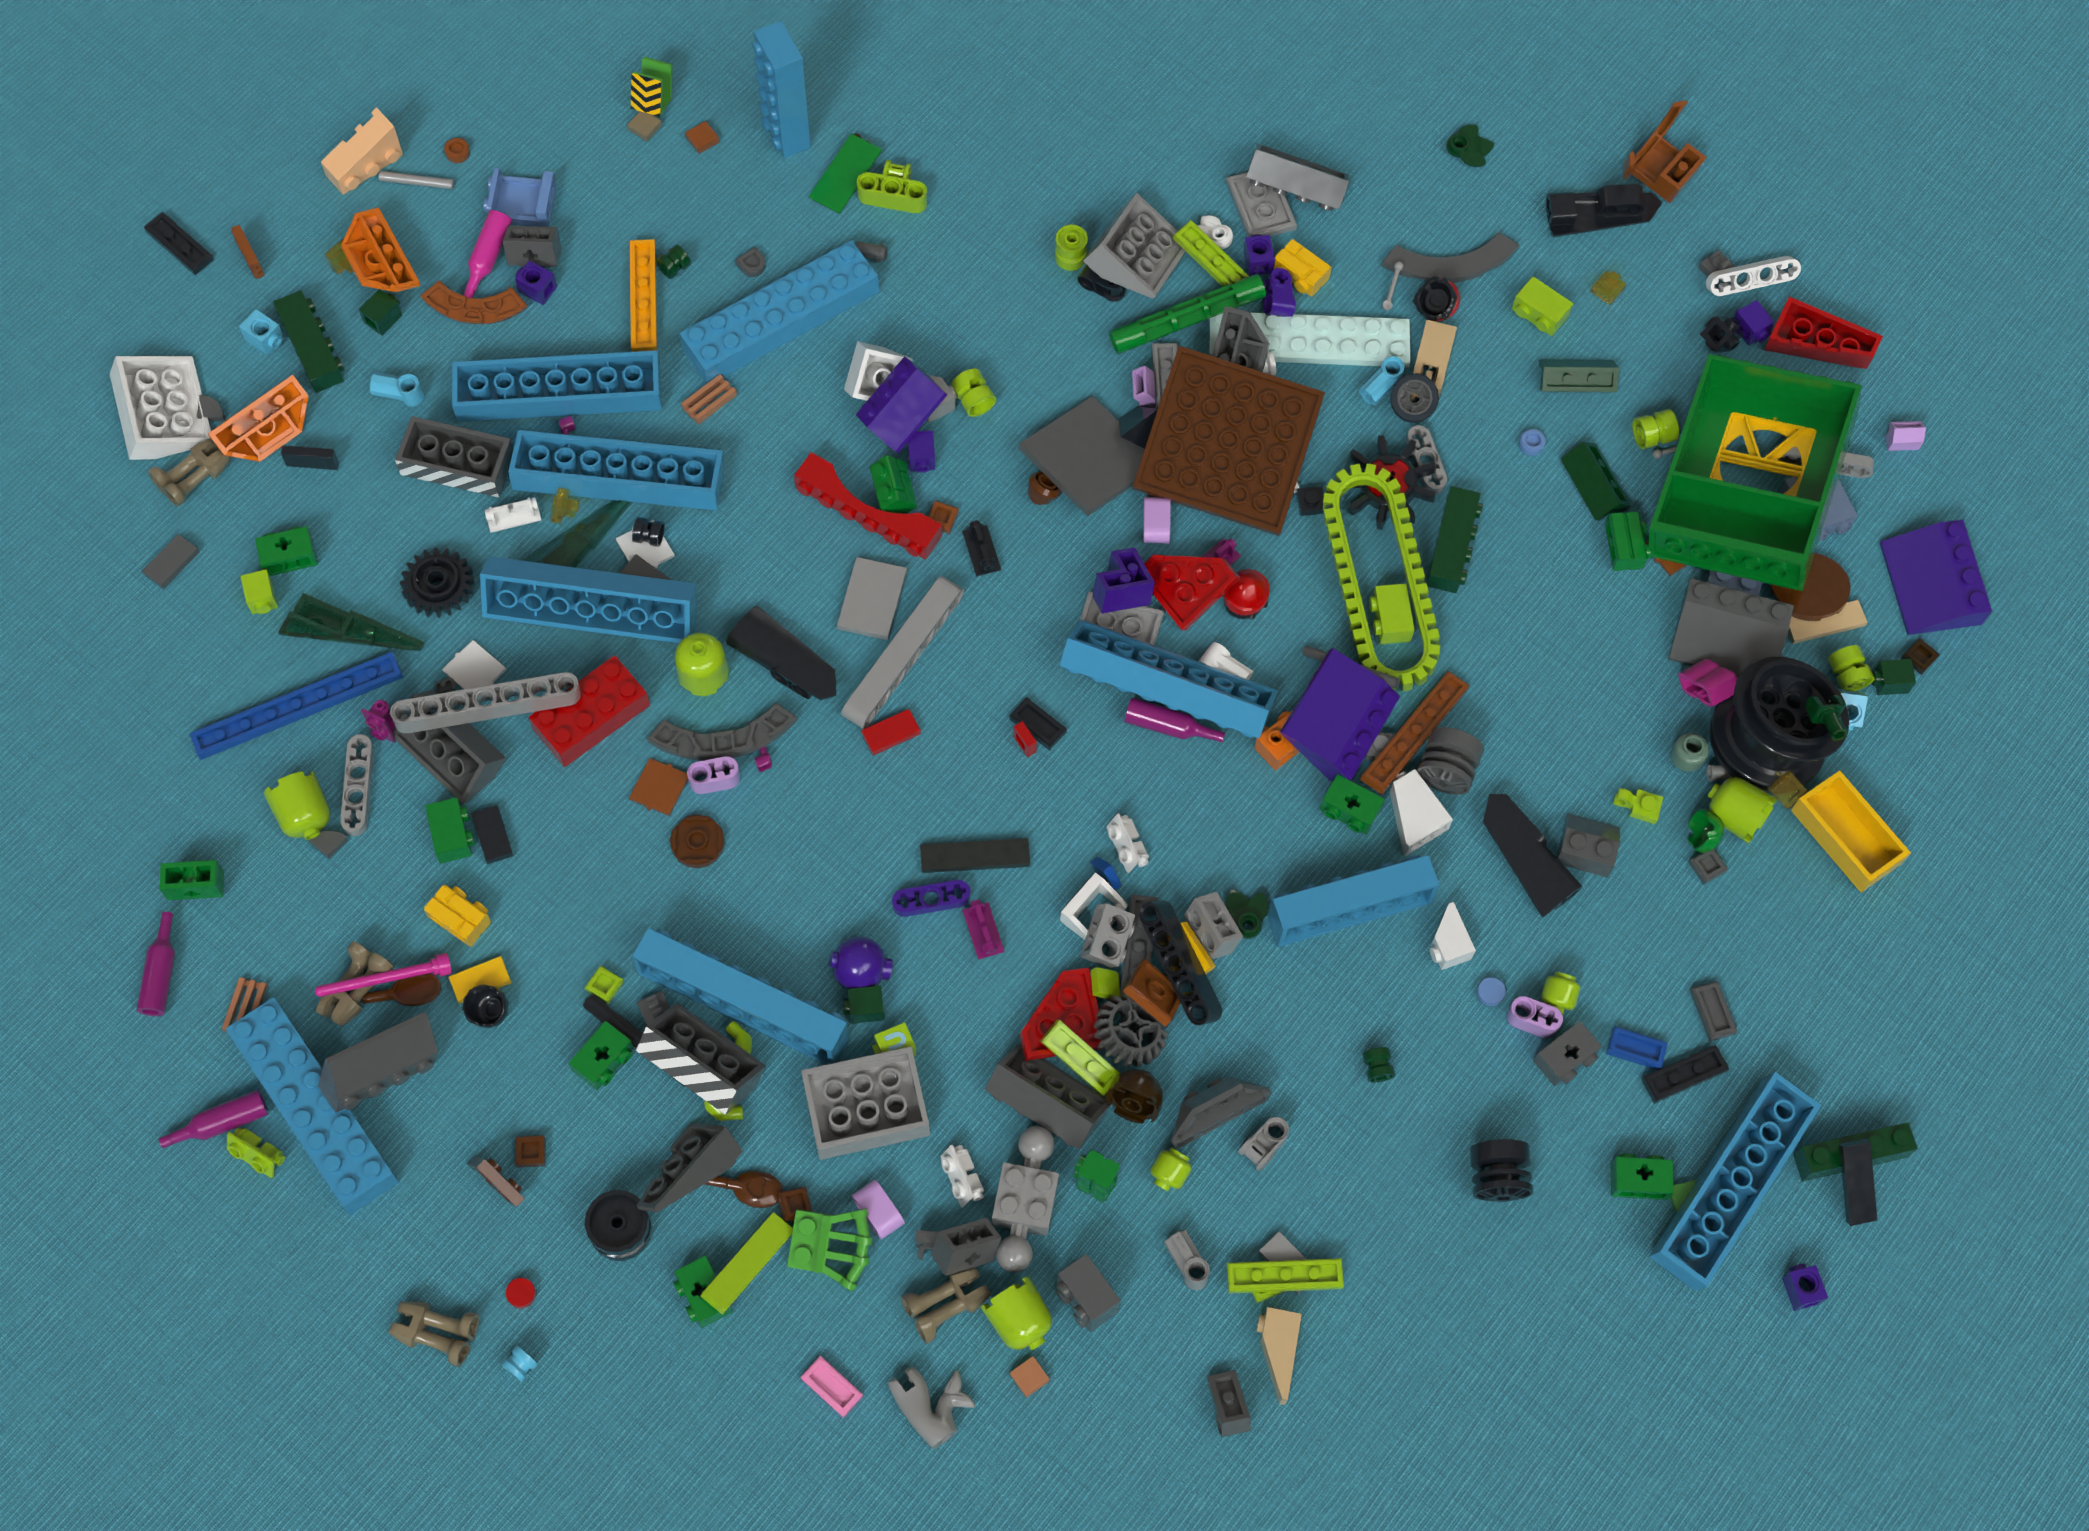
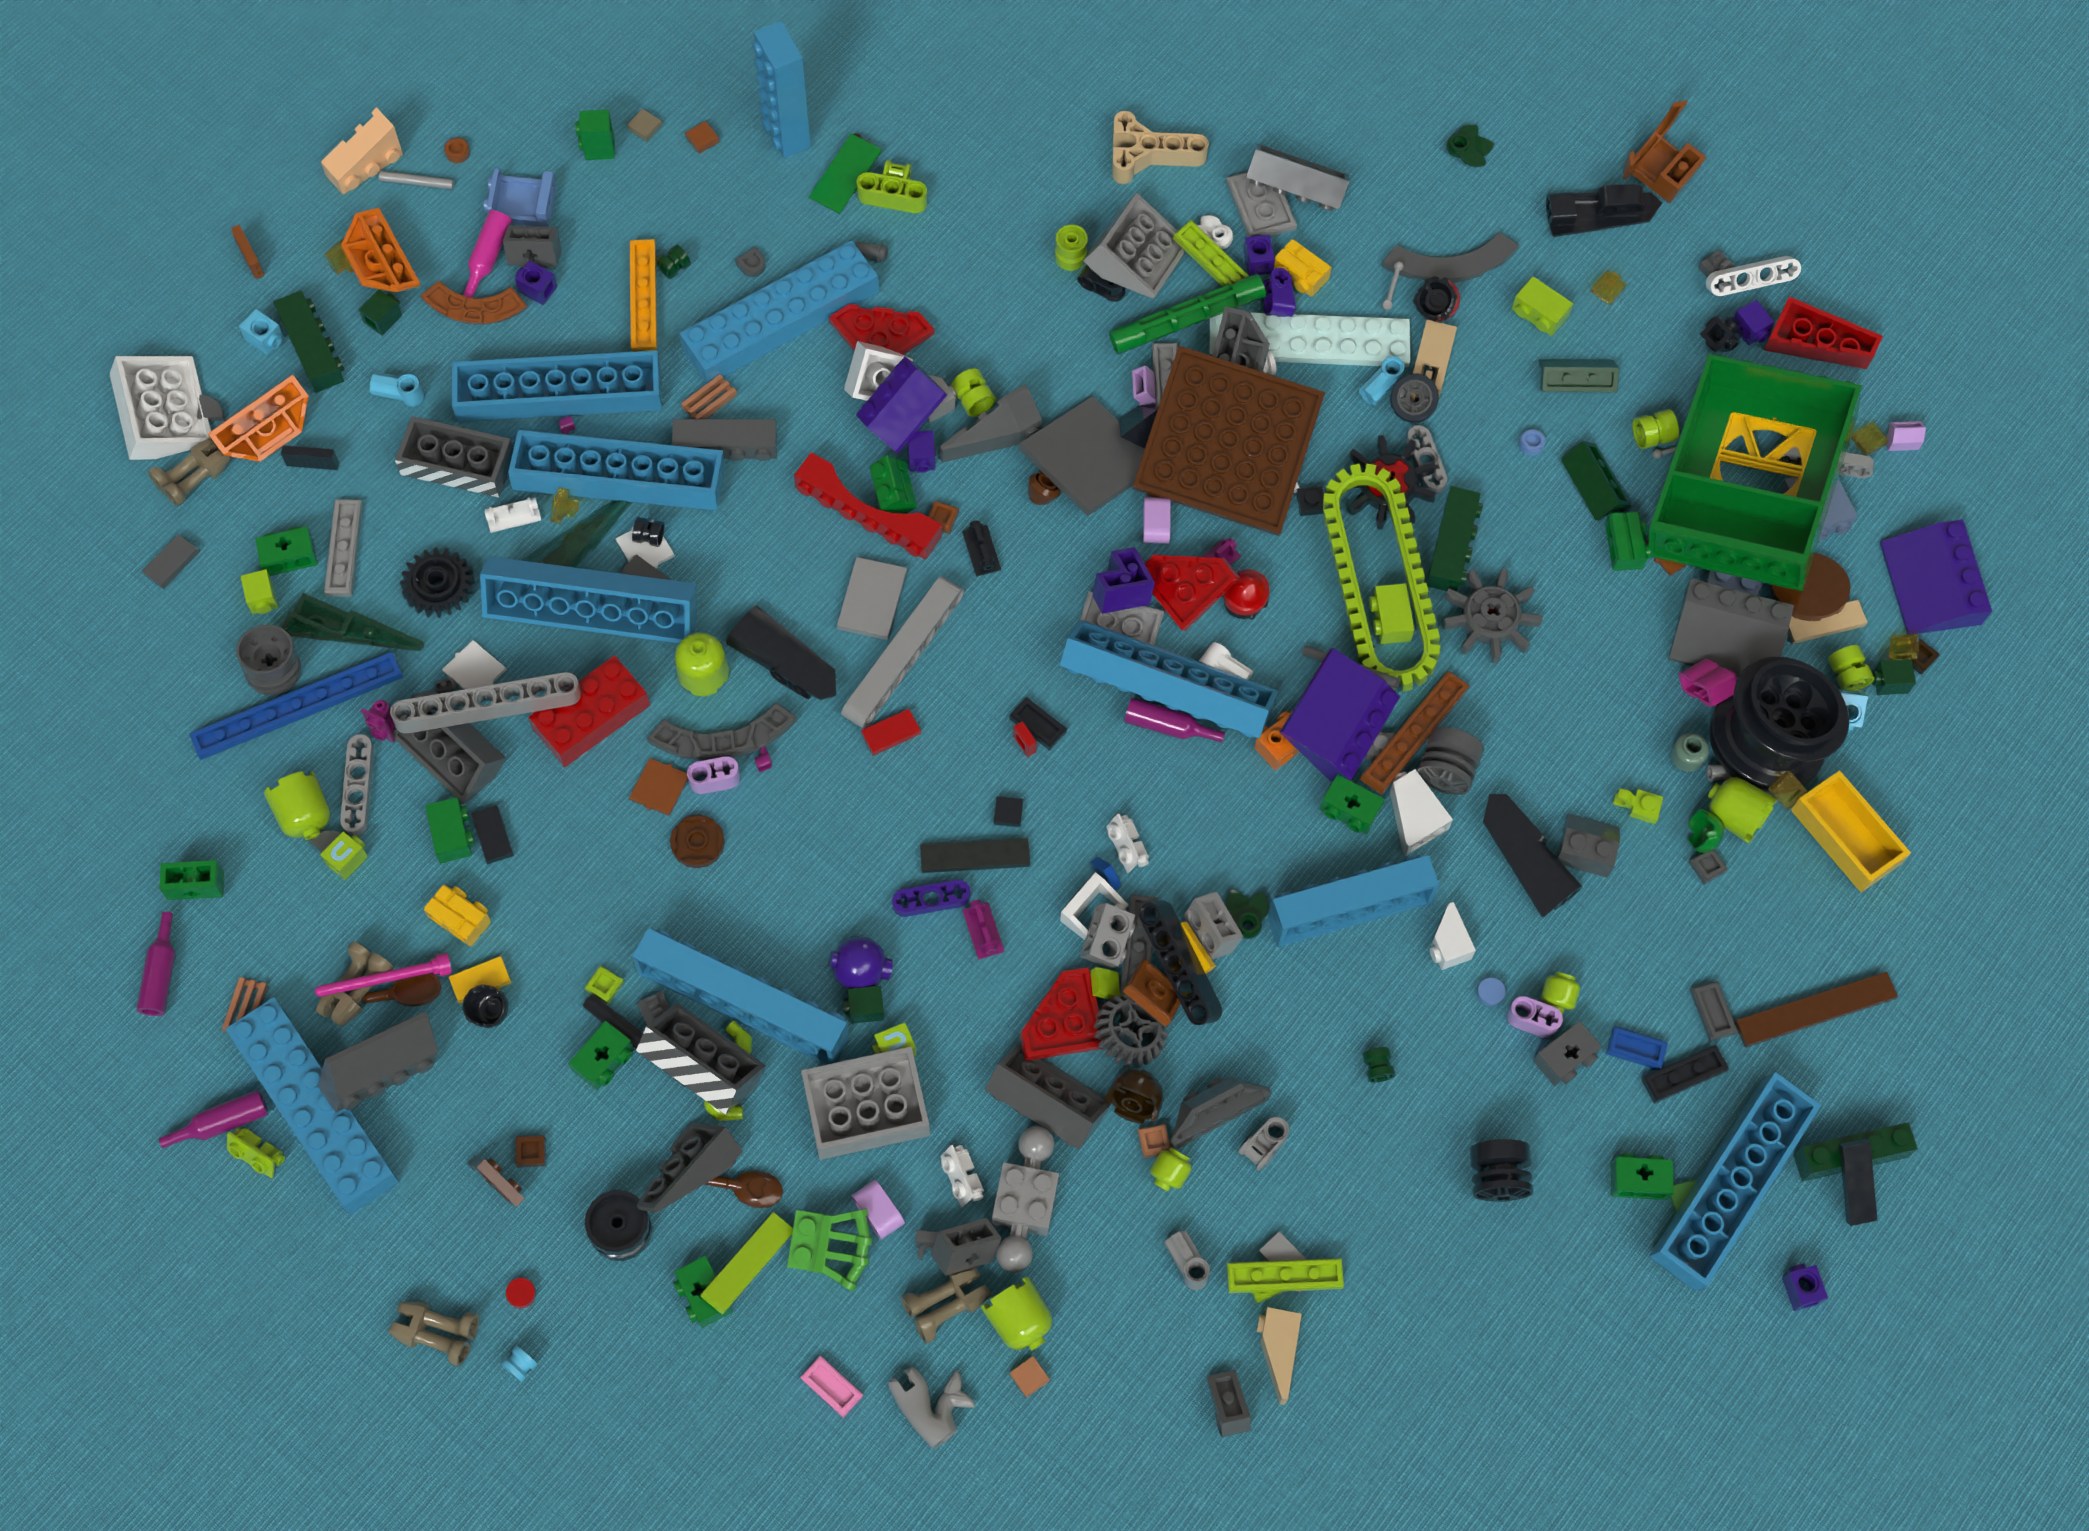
(178, 243): black tile -> none
(268, 659): none -> dark grey wheel
(343, 548): none -> light grey tile
(344, 855): none -> lime brick
(595, 134): none -> green brick
(652, 87): piece -> none
(736, 437): none -> dark grey brick
(791, 1201): reddish brown tile -> none
(881, 327): none -> red plate
(1002, 428): none -> dark grey wedge
(1008, 811): none -> black tile
(1079, 1057): lime tile -> none
(1087, 1294): dark grey brick -> none
(1096, 1175): green brick -> none
(1139, 138): none -> tan beam
(1153, 1140): none -> nougat tile
(1491, 615): none -> dark grey gear
(1815, 1009): none -> reddish brown tile
(1828, 715): dark green piece -> none
(1869, 439): none -> clear yellow tile
(1904, 647): none -> clear yellow tile

